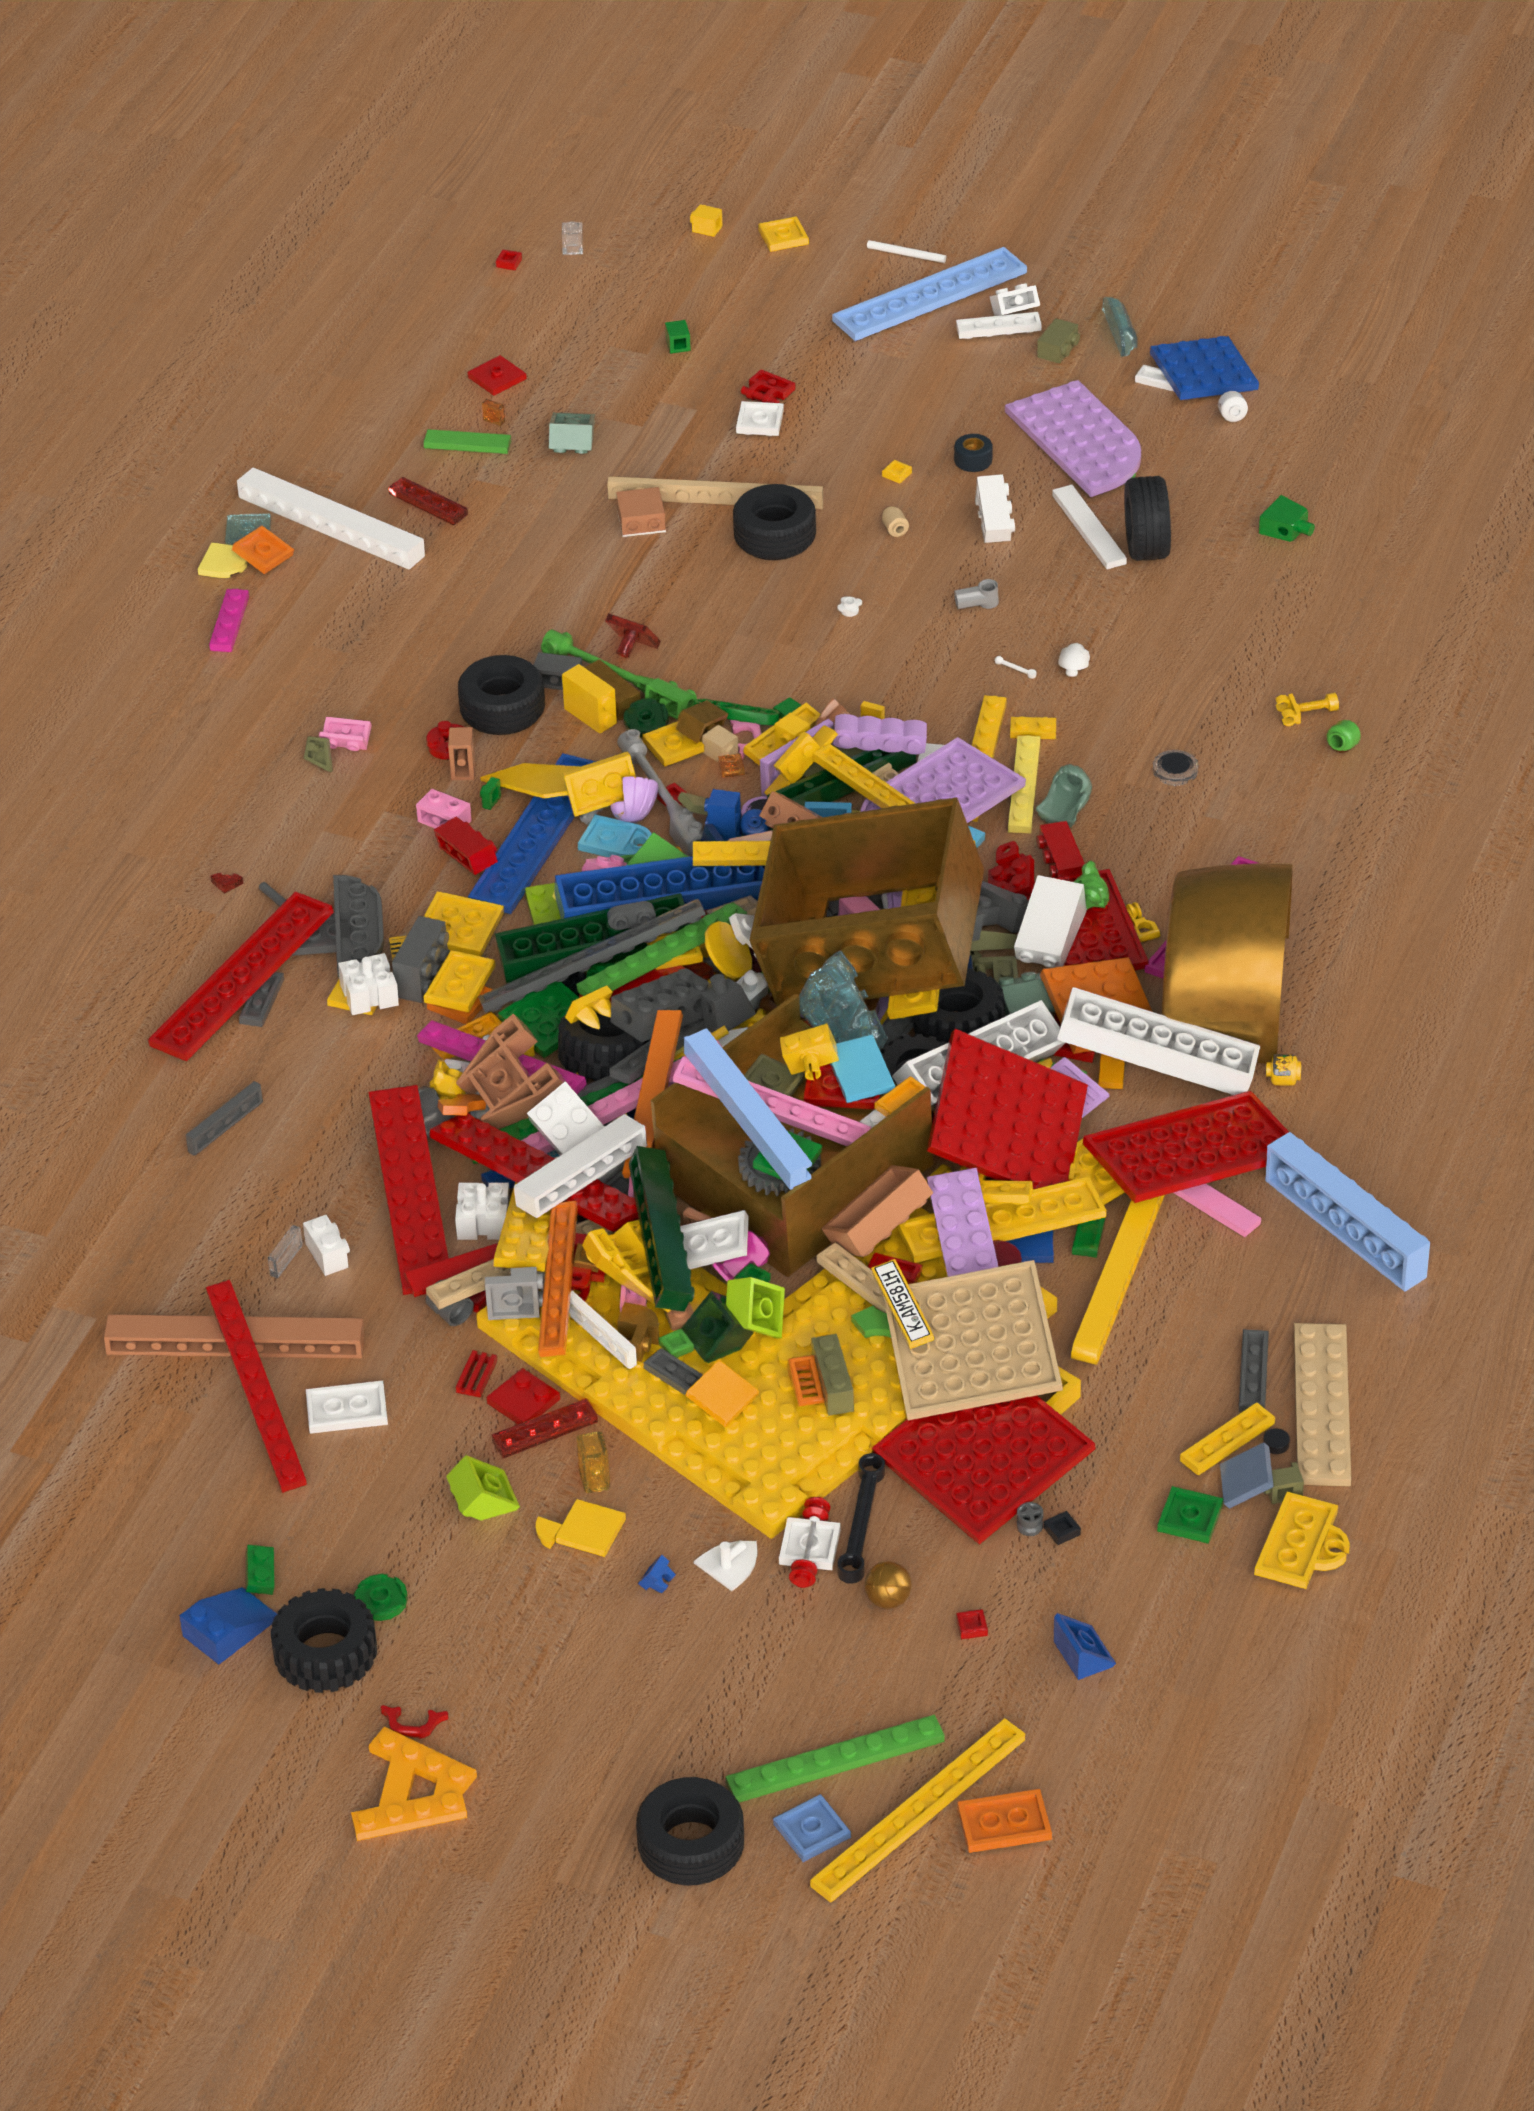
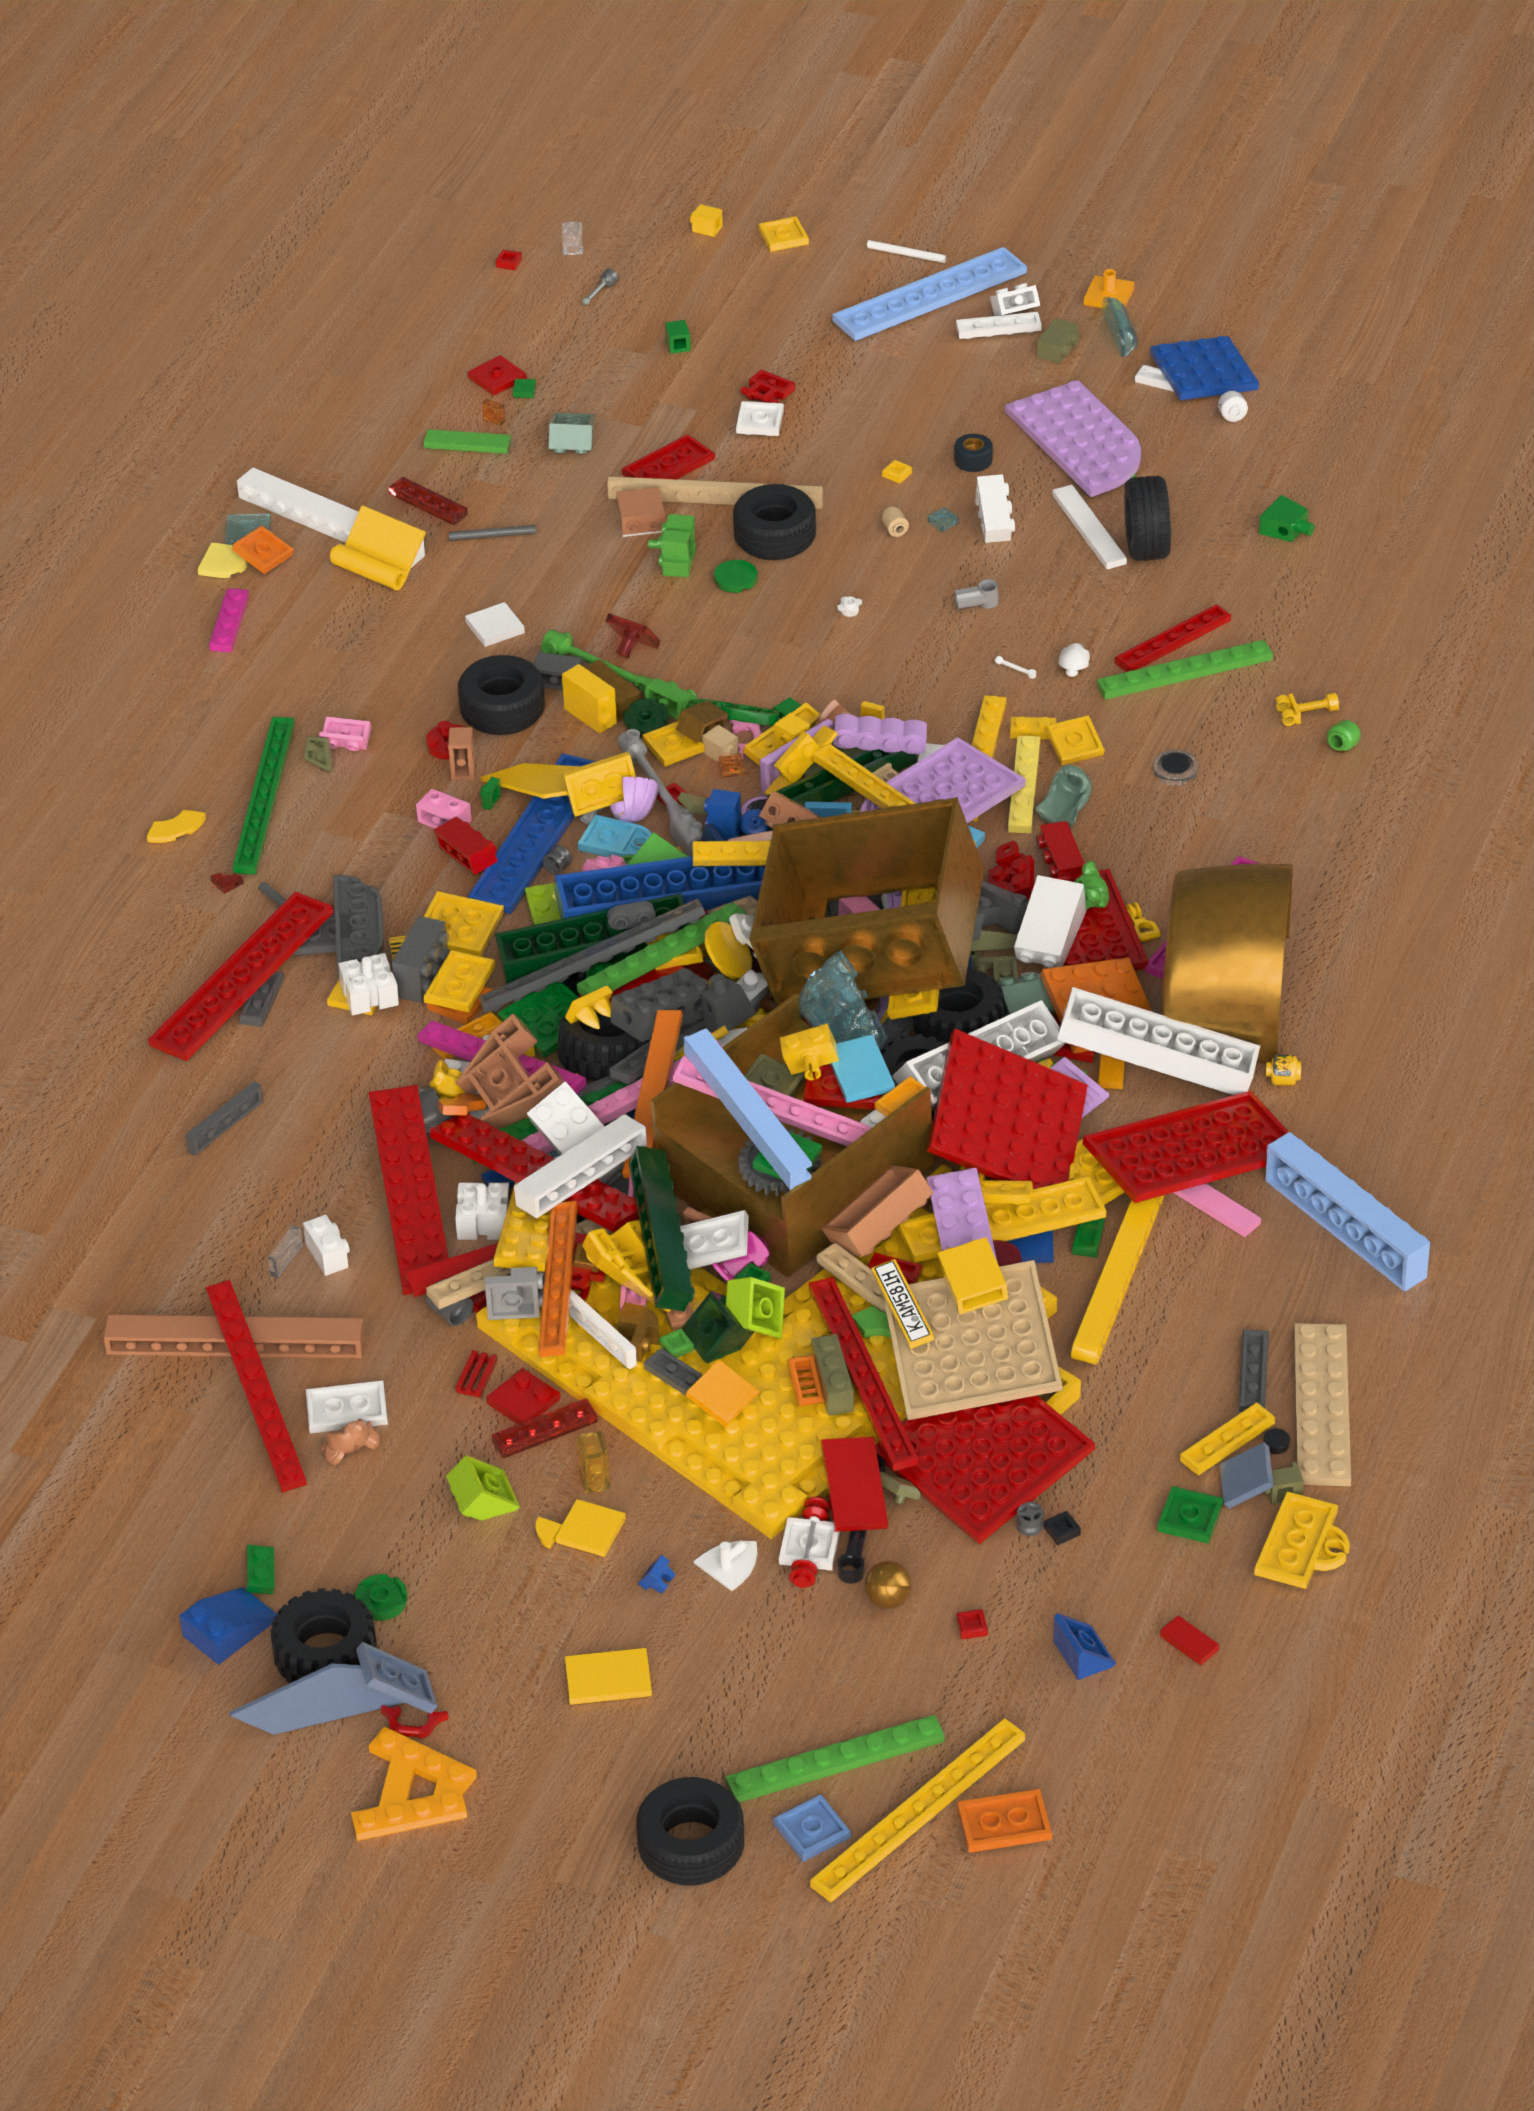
(168, 830): none -> yellow tile
(263, 796): none -> green plate
(341, 1692): none -> sand blue piece
(349, 1439): none -> nougat hair
(379, 548): none -> yellow door
(494, 532): none -> dark grey bar
(494, 624): none -> white tile
(524, 388): none -> green tile
(557, 860): none -> dark grey wheel
(608, 278): none -> hinge
(608, 1676): none -> yellow tile
(671, 460): none -> red tile
(677, 545): none -> bright green brick
(735, 575): none -> green tile
(854, 1484): none -> red tile
(864, 1375): none -> red plate
(900, 1487): none -> olive piece
(943, 519): none -> clear light blue tile
(973, 1275): none -> yellow brick
(1075, 740): none -> yellow tile
(1108, 286): none -> light orange tile
(1173, 638): none -> red tile
(1184, 669): none -> bright green plate
(1189, 1640): none -> red tile

